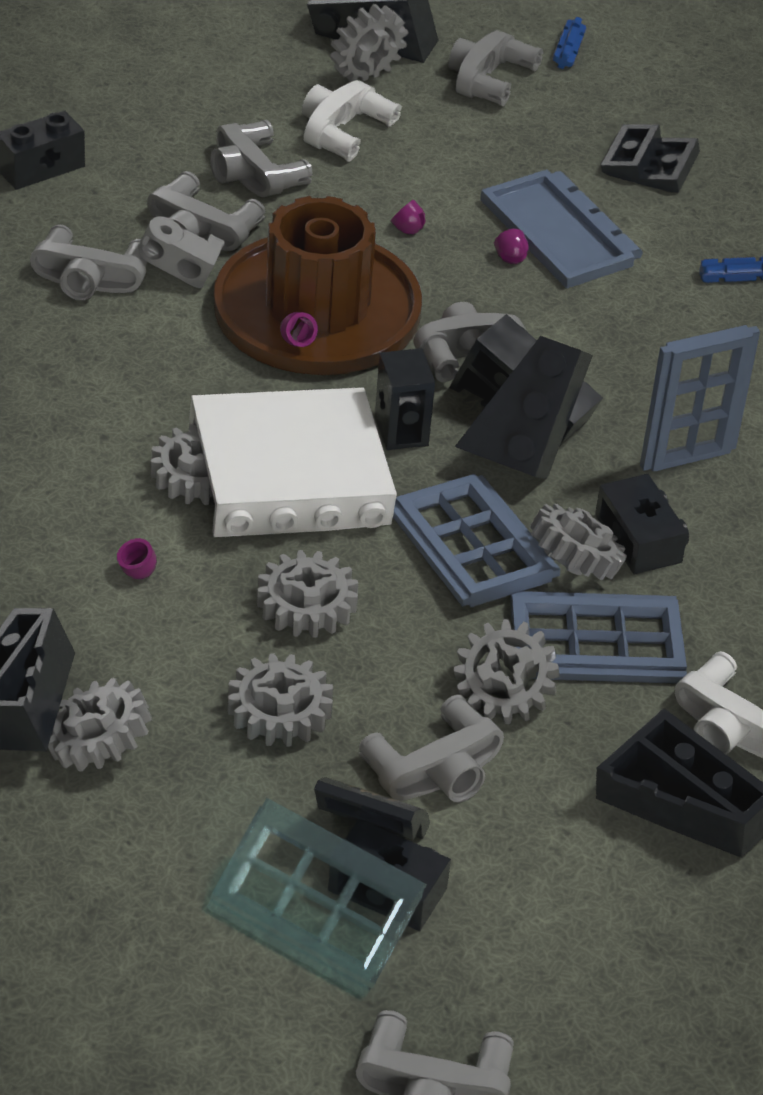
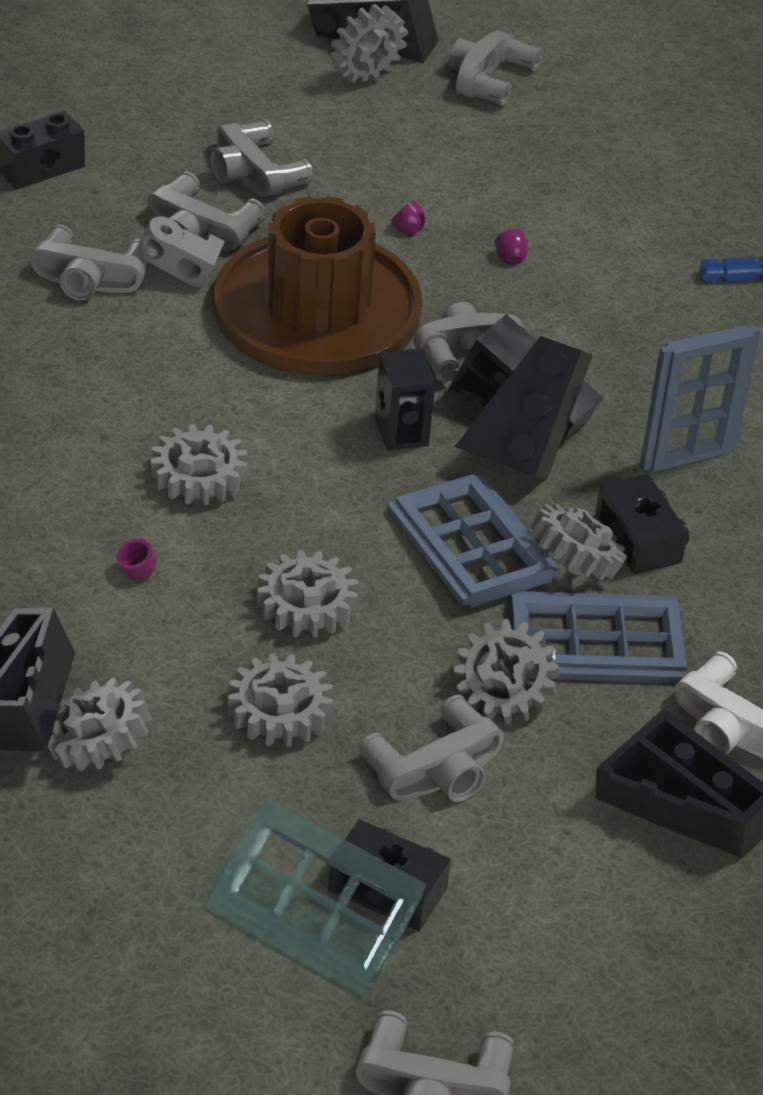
(293, 461): white panel -> none
(303, 334): magenta hinge -> none
(331, 108): white connector -> none
(372, 808): black slope -> none
(562, 227): sand blue hinge -> none
(569, 43): blue axle -> none
(648, 159): black slope -> none

